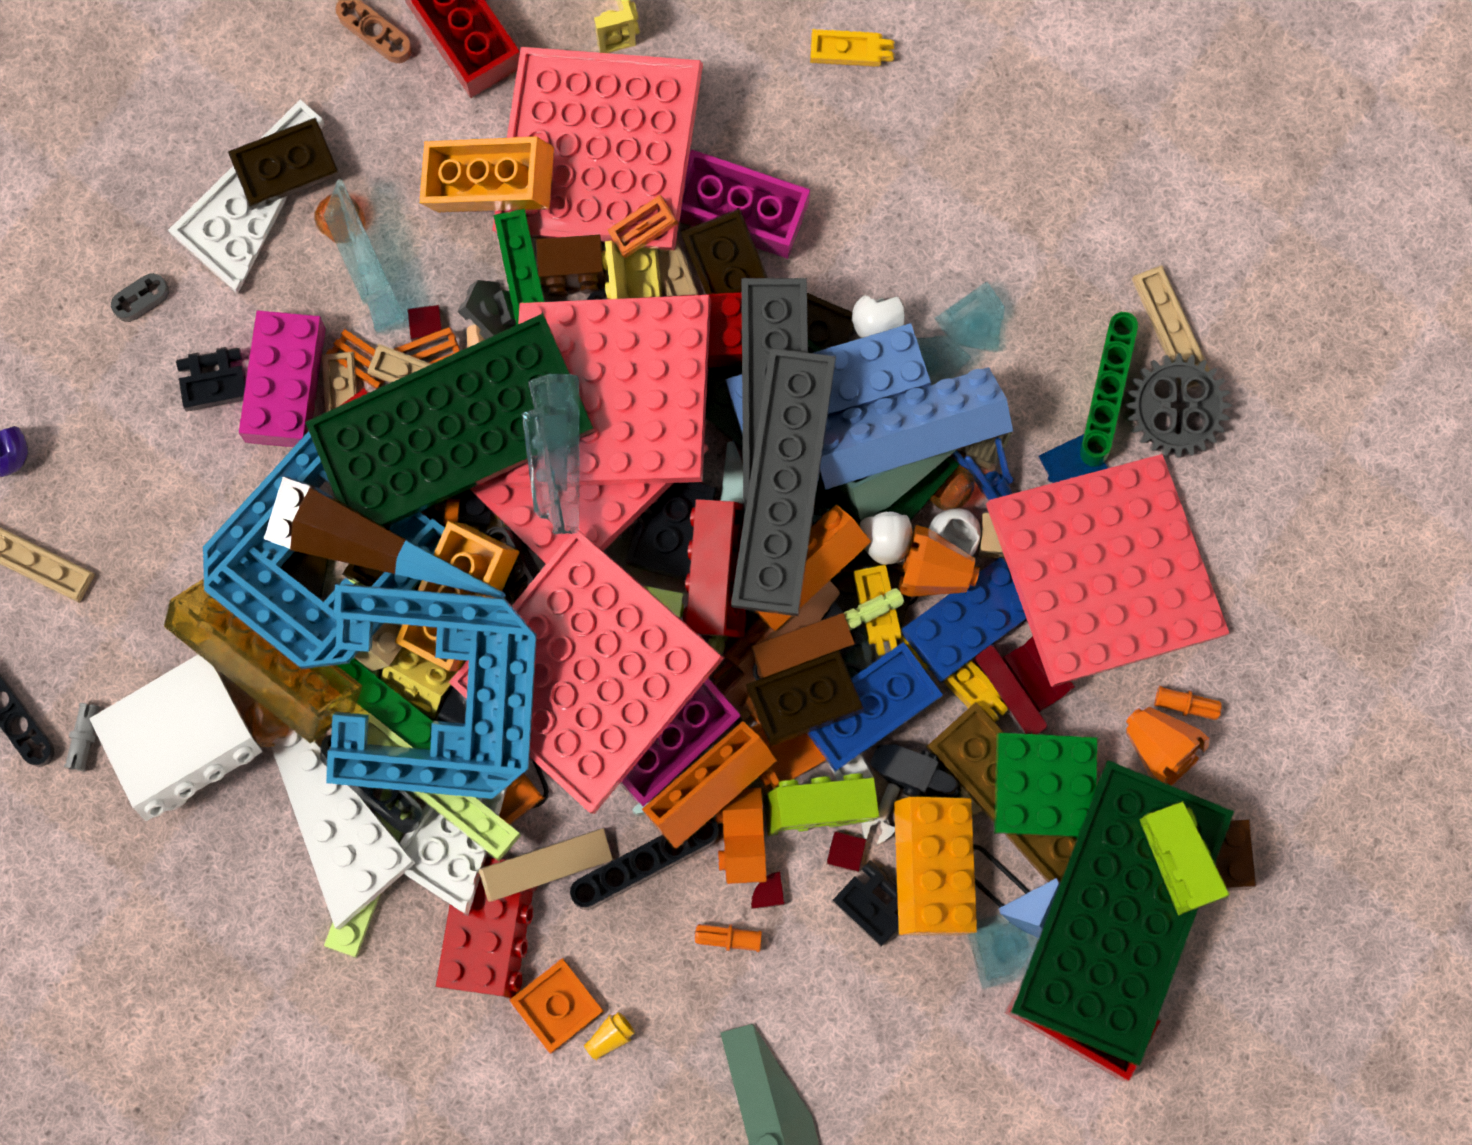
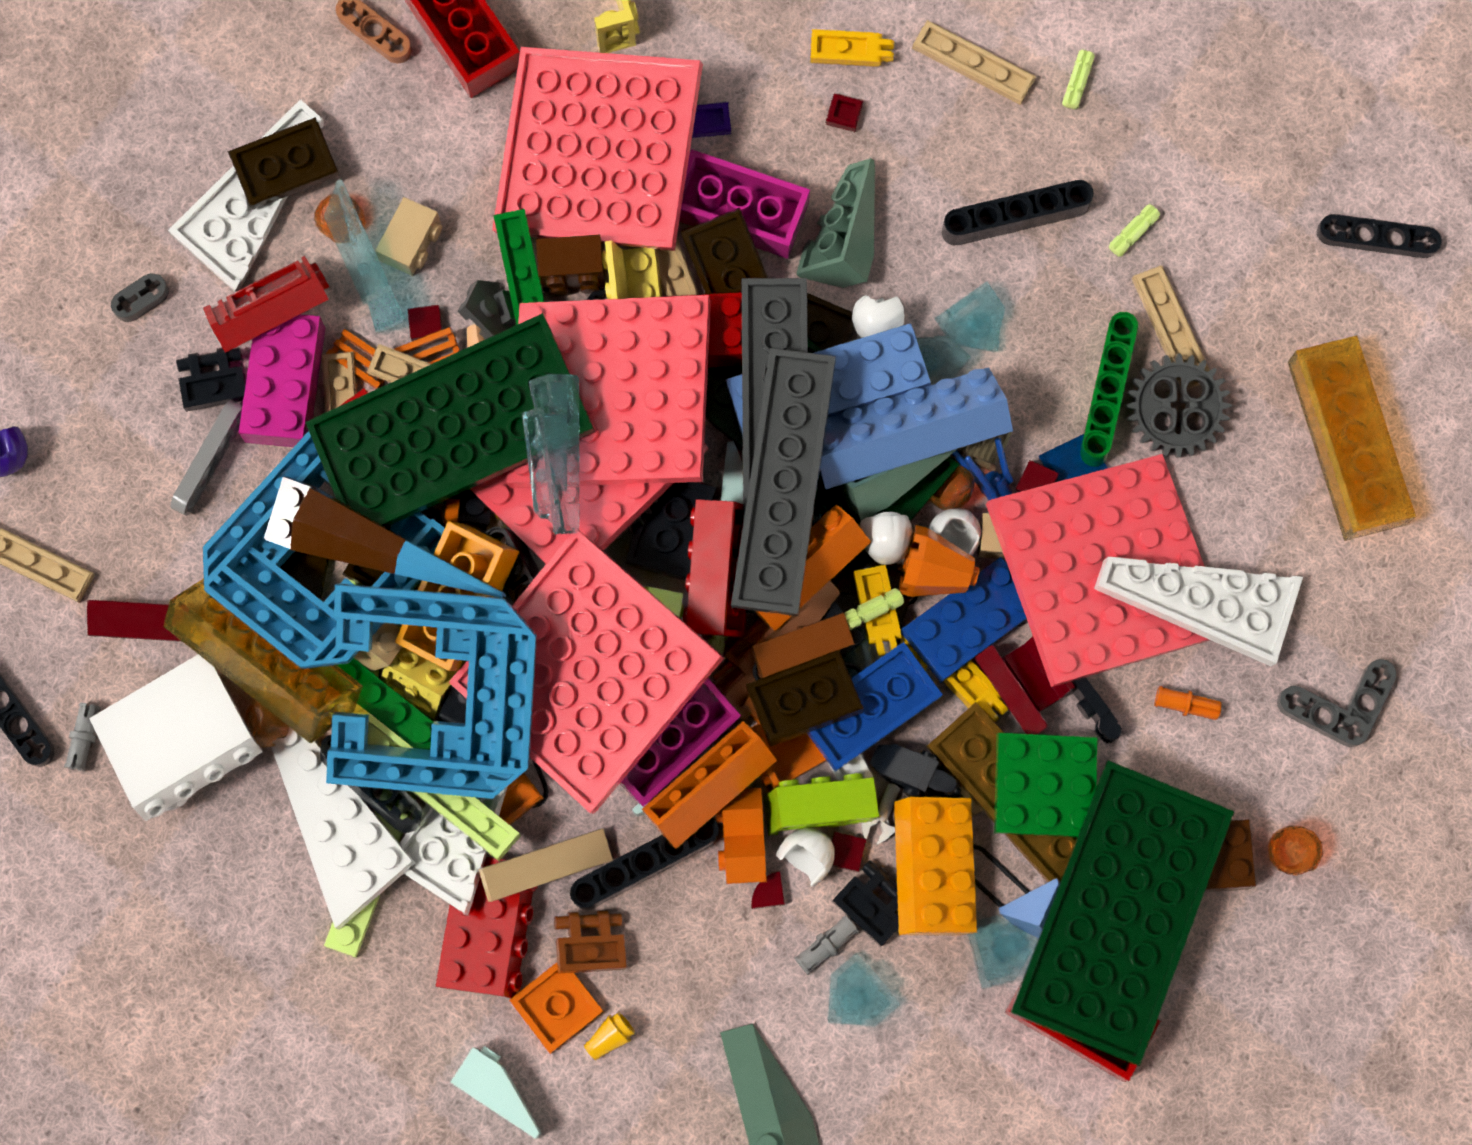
(128, 620): none -> dark red slope
(207, 459): none -> light grey beam
(267, 303): none -> red door
(409, 237): none -> tan brick
(487, 174): light orange brick -> none
(491, 1085): none -> light aqua slope
(590, 953): none -> dark orange plate
(650, 235): orange tile -> none
(712, 120): none -> dark purple tile
(728, 937): orange axle -> none
(809, 852): none -> white hair
(826, 945): none -> light grey pin
(844, 112): none -> dark red tile
(846, 240): none -> sand green wedge
(858, 995): none -> clear light blue plate
(973, 62): none -> tan tile
(1027, 202): none -> black beam
(1036, 476): none -> dark red tile
(1078, 79): none -> yellowish green axle
(1093, 706): none -> black hinge
(1134, 230): none -> yellowish green axle
(1164, 744): orange cone -> none
(1183, 858): lime wedge -> none
(1216, 603): none -> white wing
(1295, 850): none -> clear orange hair
(1351, 438): none -> clear yellow brick
(1352, 713): none -> dark grey beam
(1378, 236): none -> black beam

